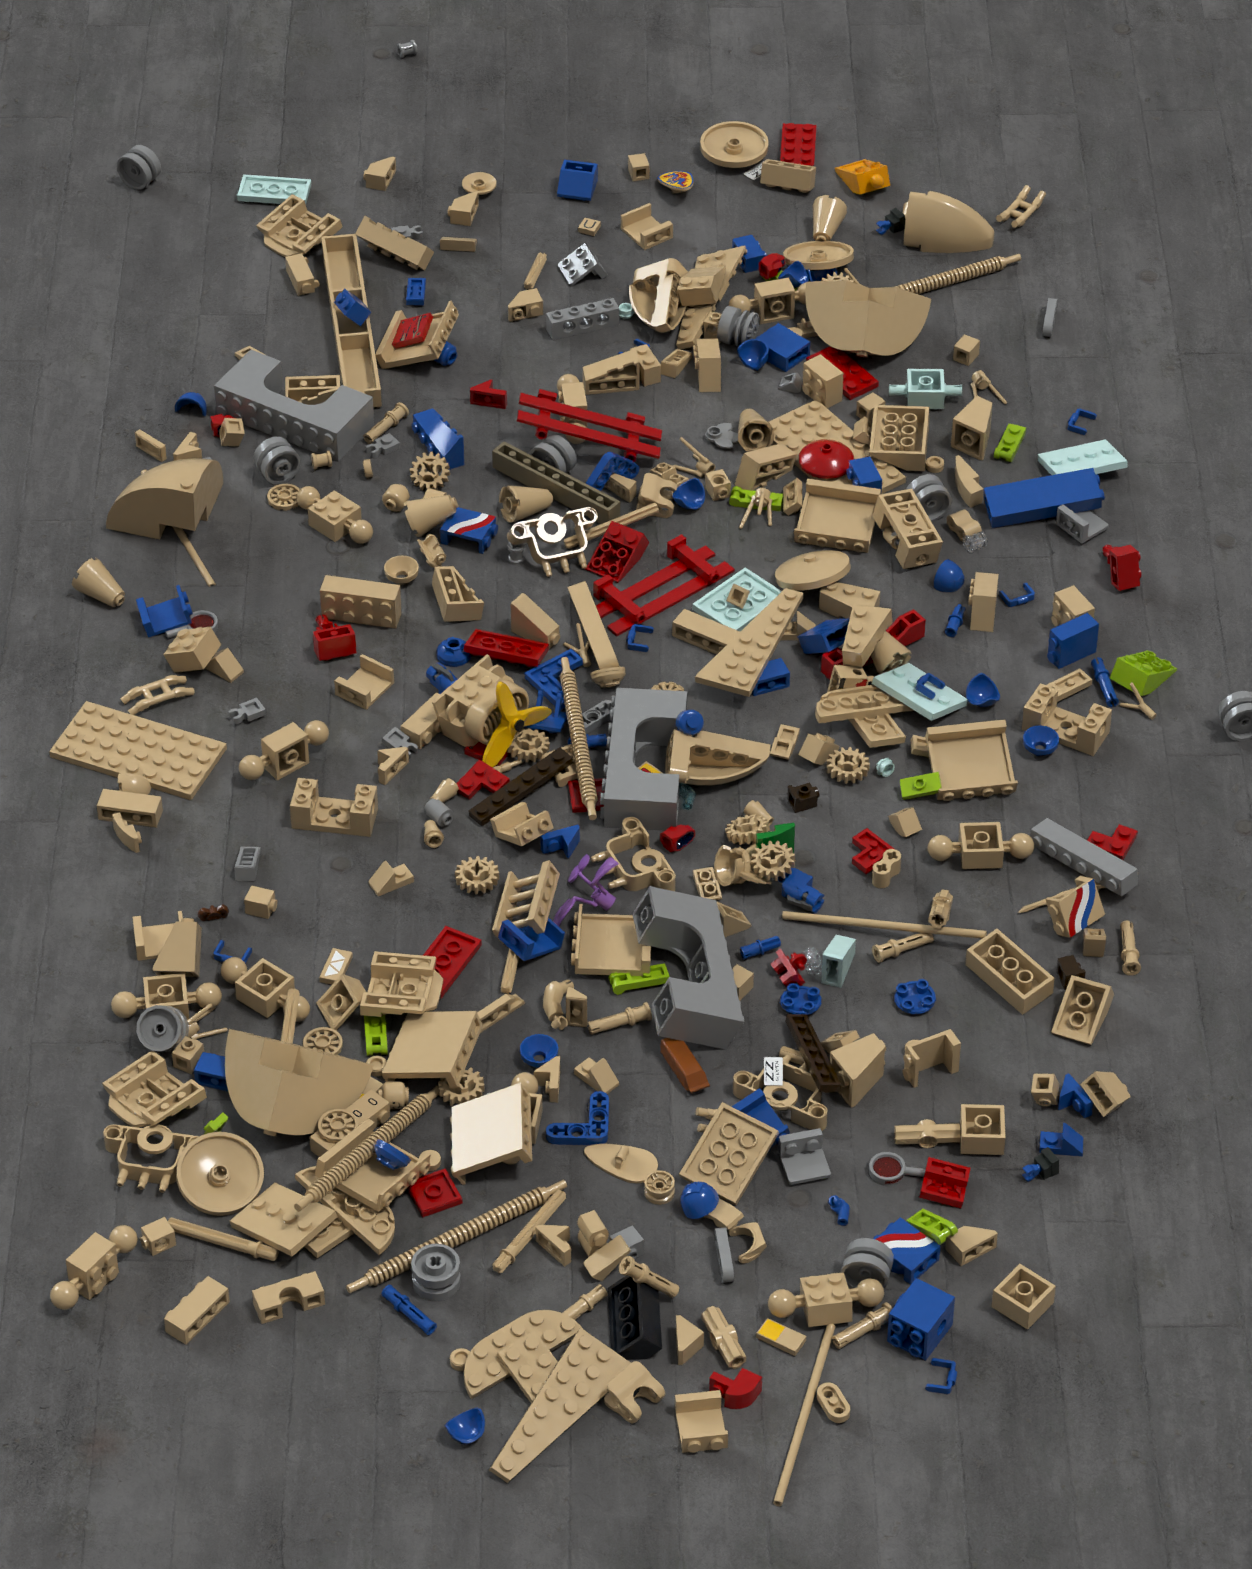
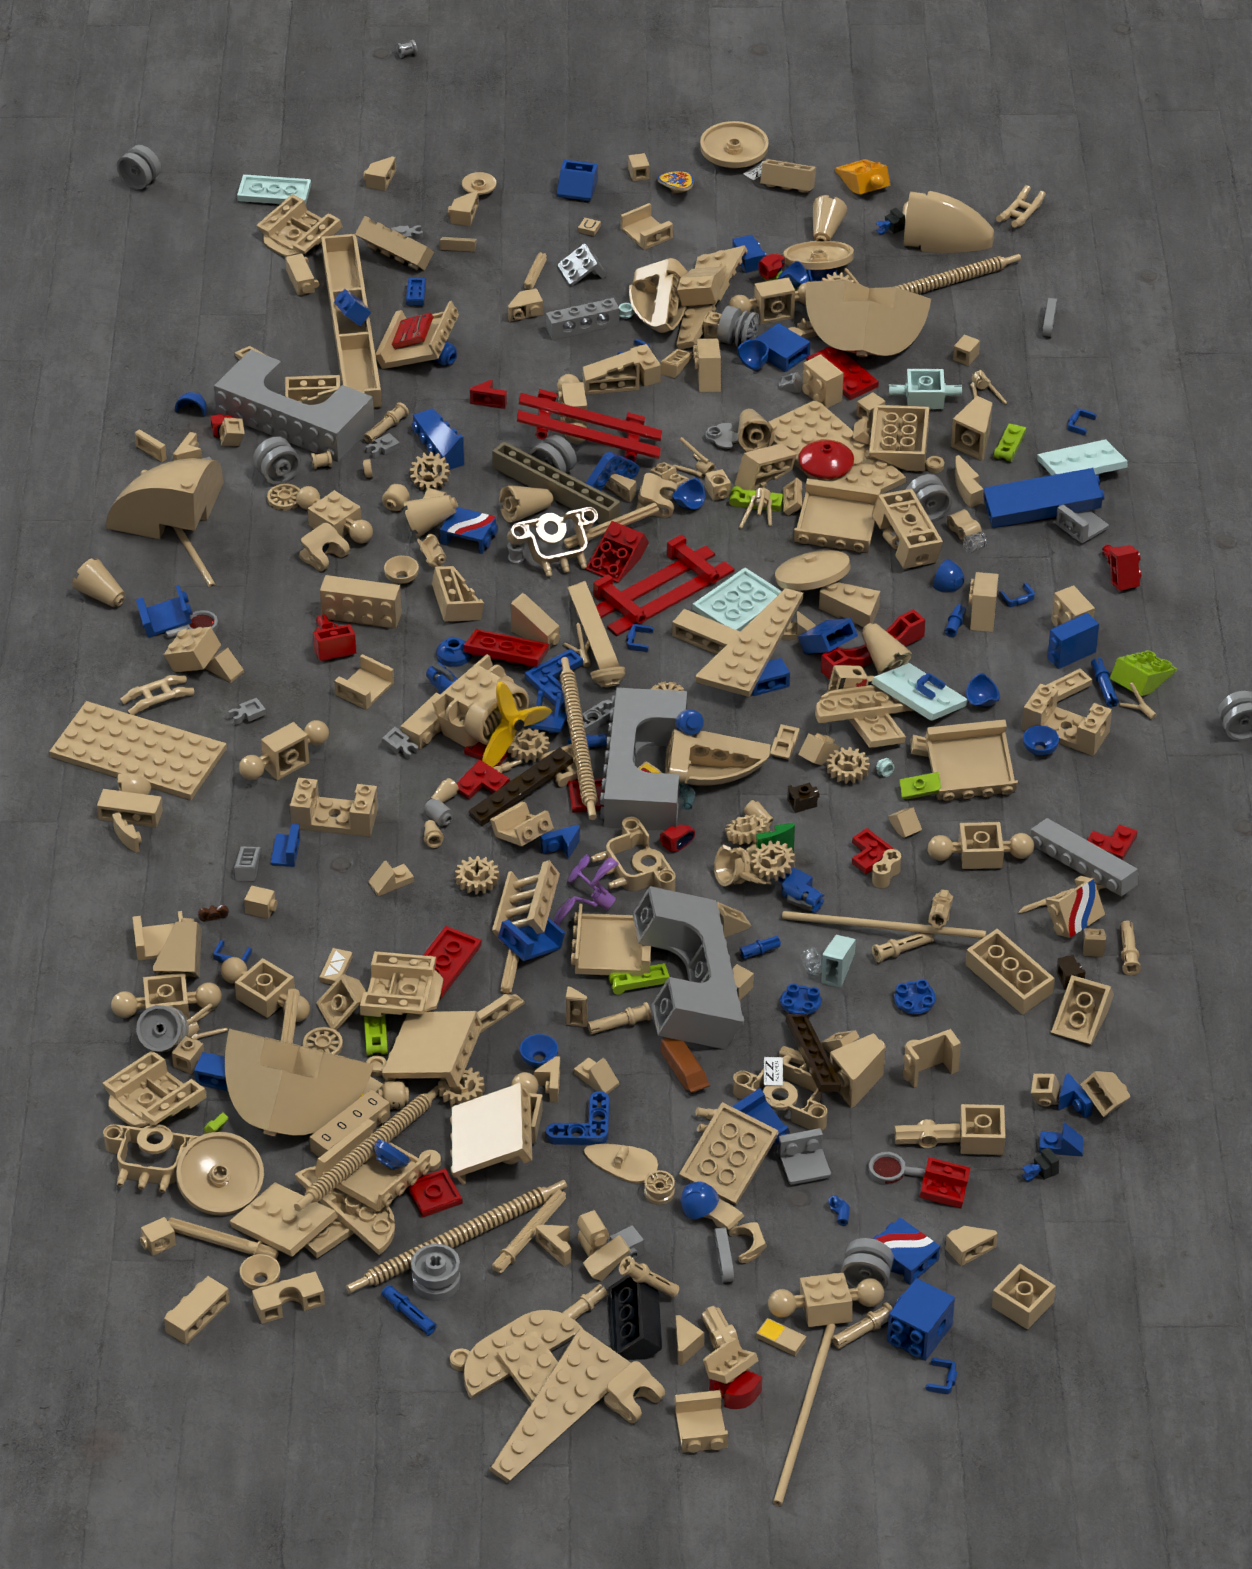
(92, 1266): tan brick -> none
(259, 1266): none -> tan piece
(286, 848): none -> blue panel
(320, 542): none -> tan piece
(336, 1125): tan wheel -> none
(391, 762): tan slope -> none
(467, 1426): blue helmet -> none
(551, 1003): tan arm -> none
(707, 884): tan slope -> none
(729, 1361): none -> tan bracket
(738, 596): tan slope -> none
(784, 962): red hips -> none
(798, 143): red plate -> none
(834, 1404): tan plate -> none
(863, 633): tan wedge -> none
(864, 473): blue brick -> none
(933, 1225): lime plate -> none

